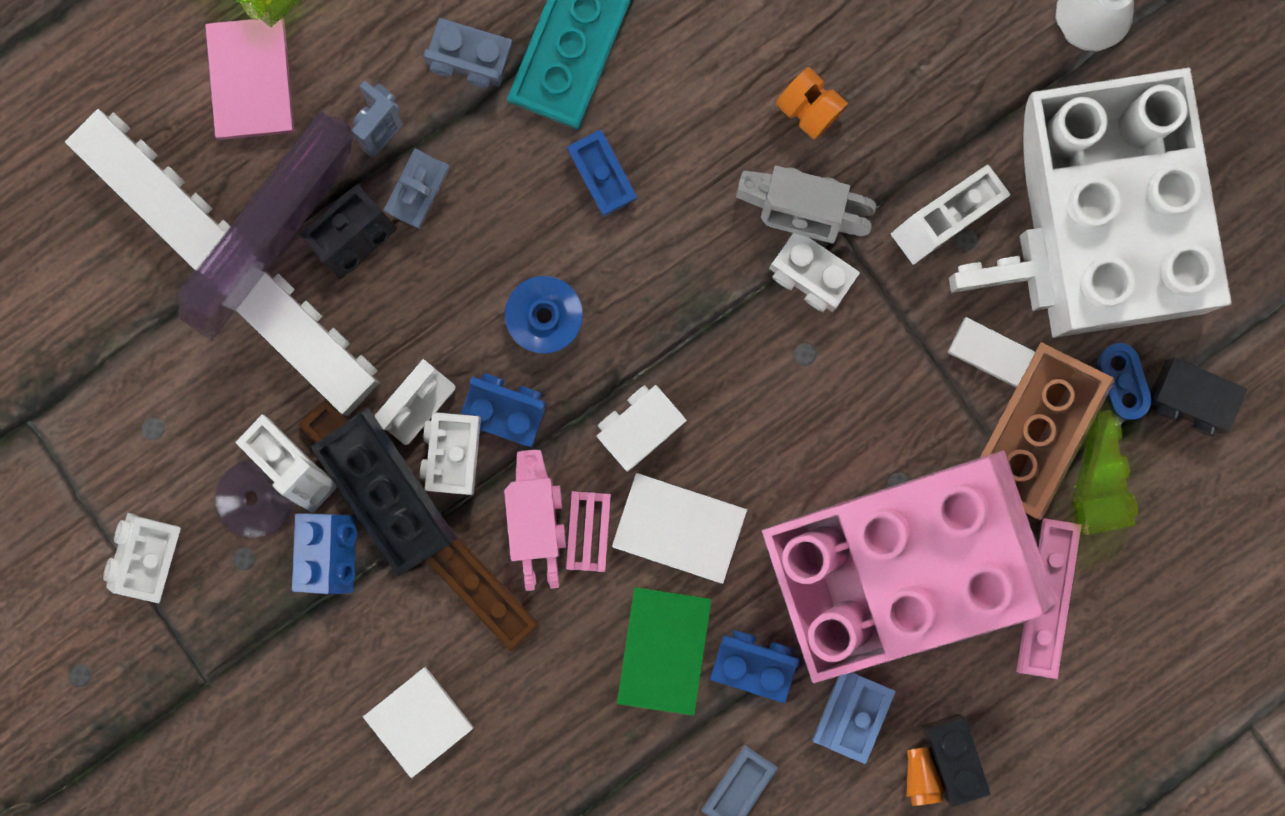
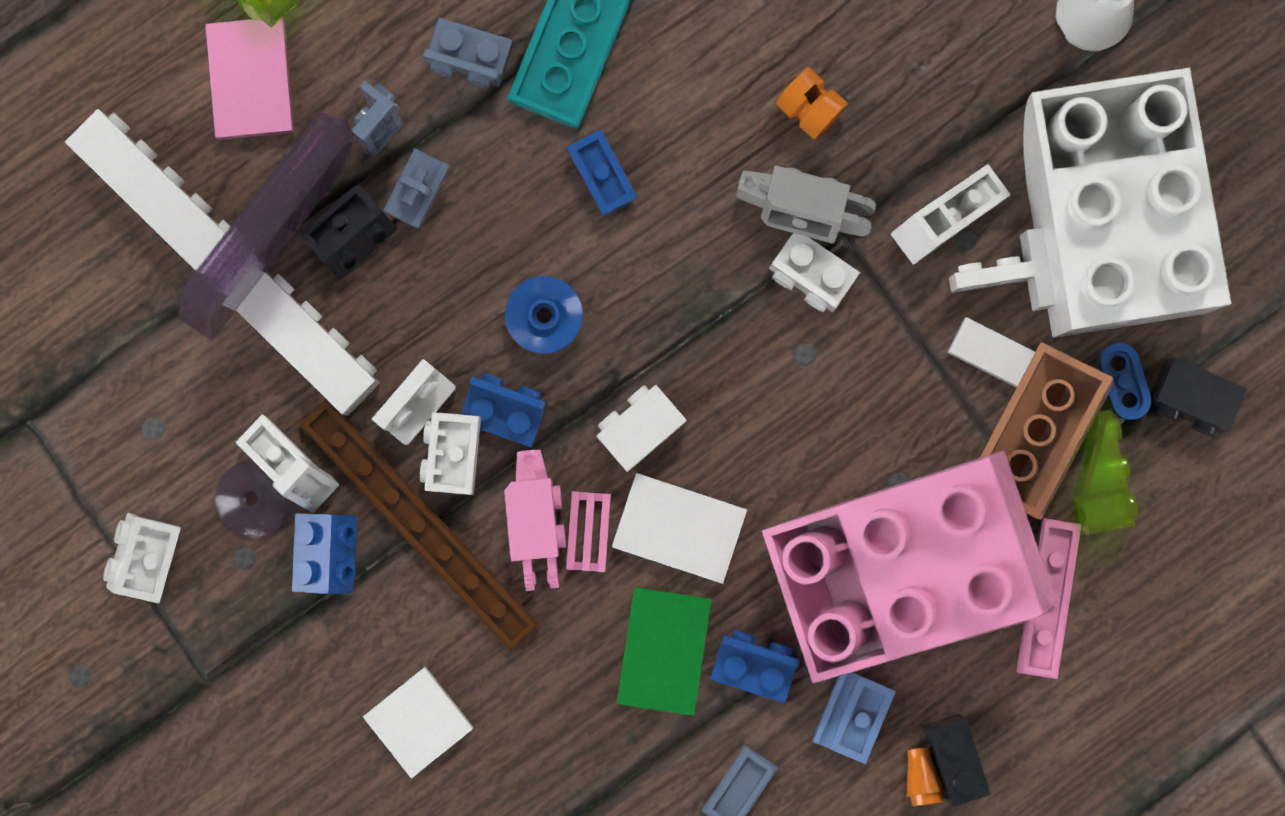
(383, 492): black tile -> none

